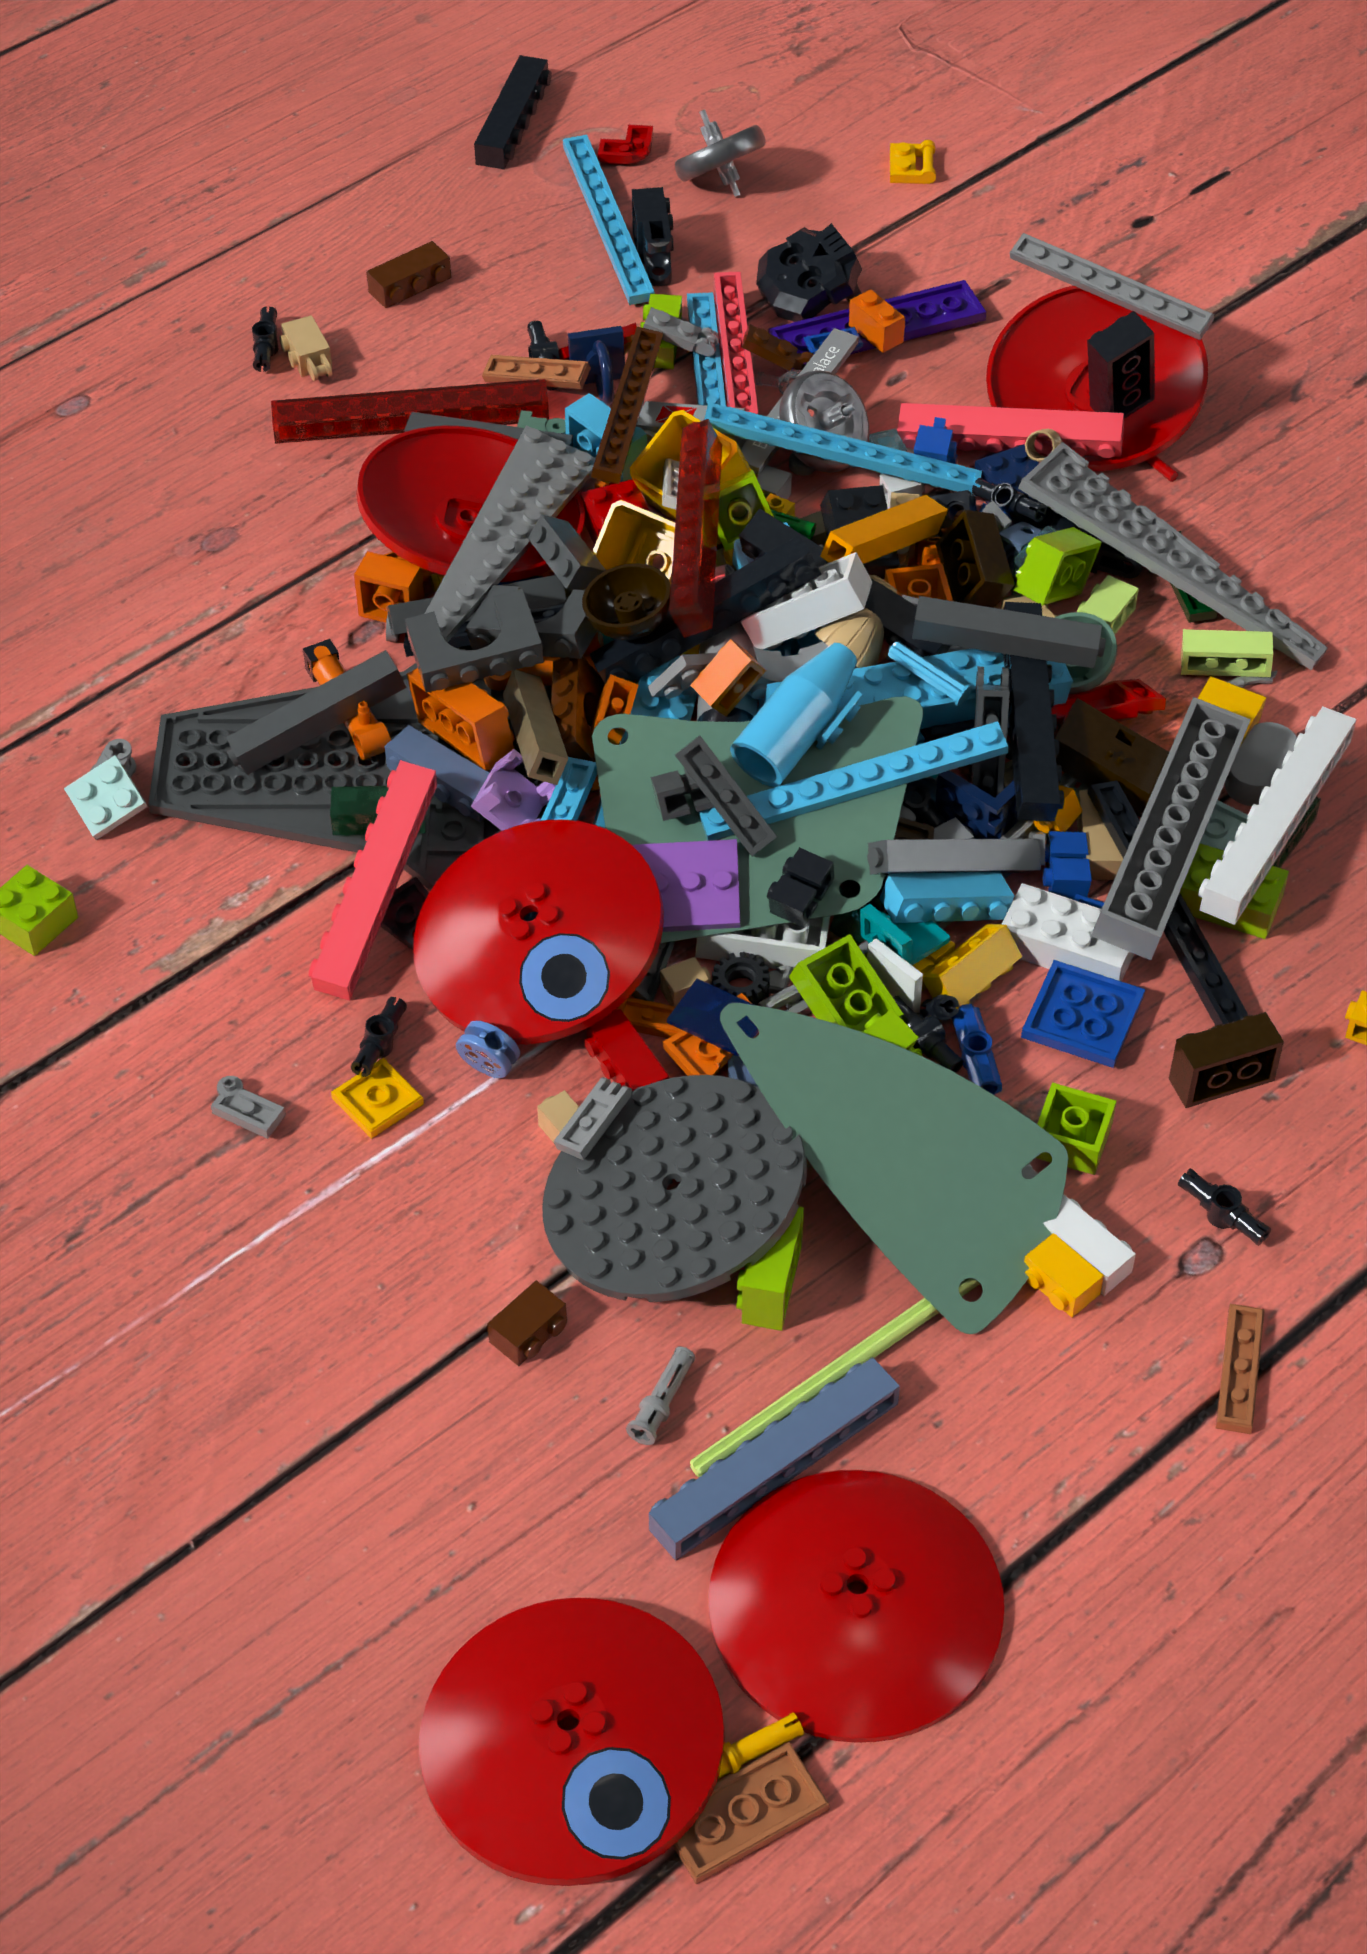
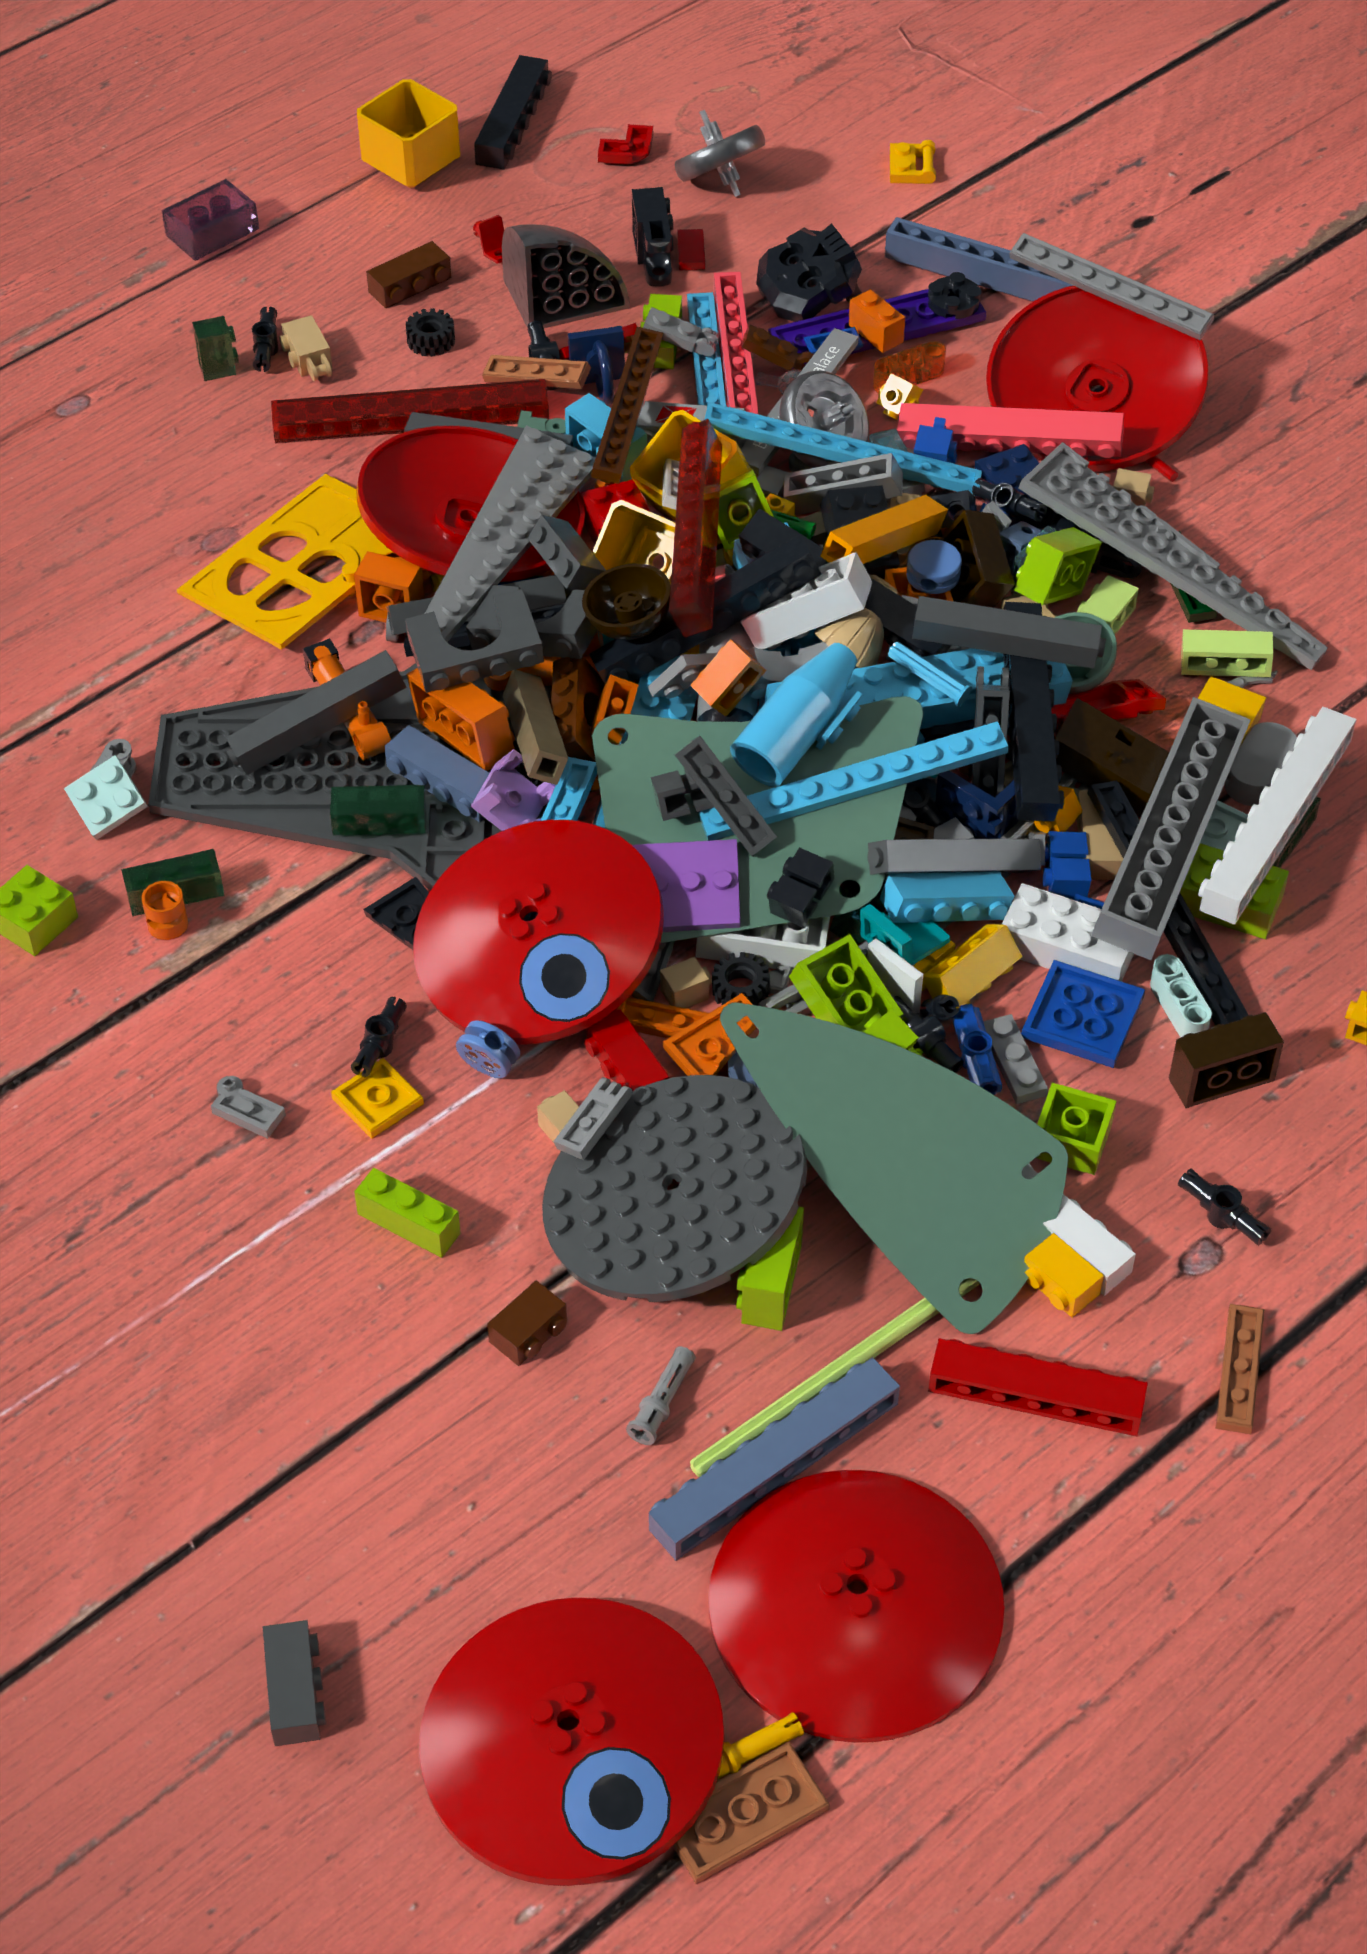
(165, 910): none -> orange wheel
(194, 873): none -> clear green brick
(210, 219): none -> clear purple brick
(215, 348): none -> clear green brick
(293, 1683): none -> dark grey brick
(330, 524): none -> yellow door
(373, 881): coral brick -> none
(407, 1212): none -> lime brick
(408, 132): none -> yellow plate
(436, 322): none -> black tyre
(491, 235): none -> red bracket
(559, 276): none -> flat silver brick
(608, 219): medium azure plate -> none
(691, 249): none -> red tile
(701, 1011): clear blue piece -> none
(810, 486): none -> light grey brick
(896, 392): none -> brick
(913, 364): none -> clear orange beam
(934, 566): none -> medium blue head
(954, 296): none -> black plate
(978, 261): none -> sand blue brick
(1015, 1060): none -> light grey plate
(1030, 446): tan piece -> none
(1038, 1386): none -> red brick
(1122, 366): black brick -> none
(1135, 484): none -> tan brick
(1179, 996): none -> light aqua beam

